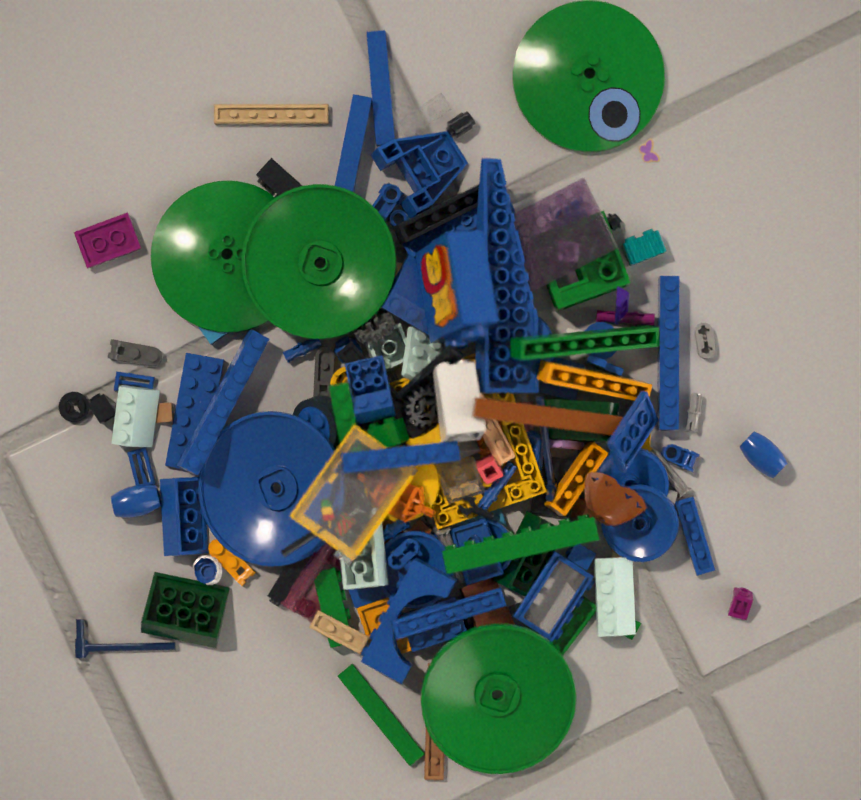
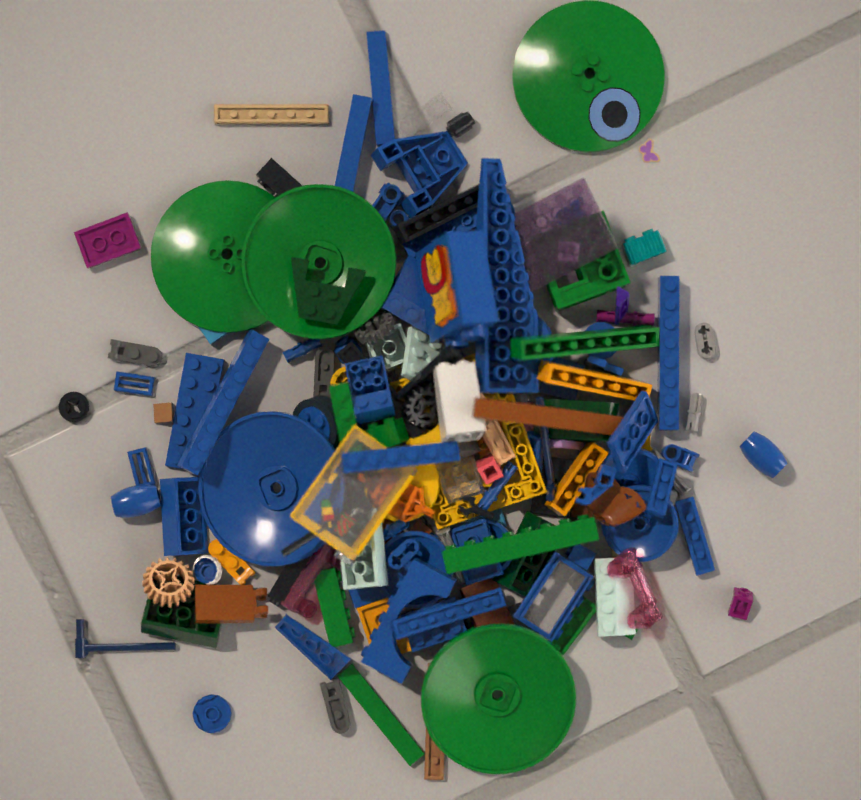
(102, 408): black brick -> none
(135, 416): light aqua slope -> none
(165, 572): none -> light nougat gear
(212, 713): none -> blue tile
(229, 603): none -> dark orange tile
(318, 651): none -> blue wing
(320, 300): none -> dark green wing
(336, 706): none -> dark grey plate
(339, 632): tan tile -> none
(592, 493): none -> blue piece
(614, 221): black plate -> none
(628, 566): none -> clear pink piece
(661, 488): none -> blue tile

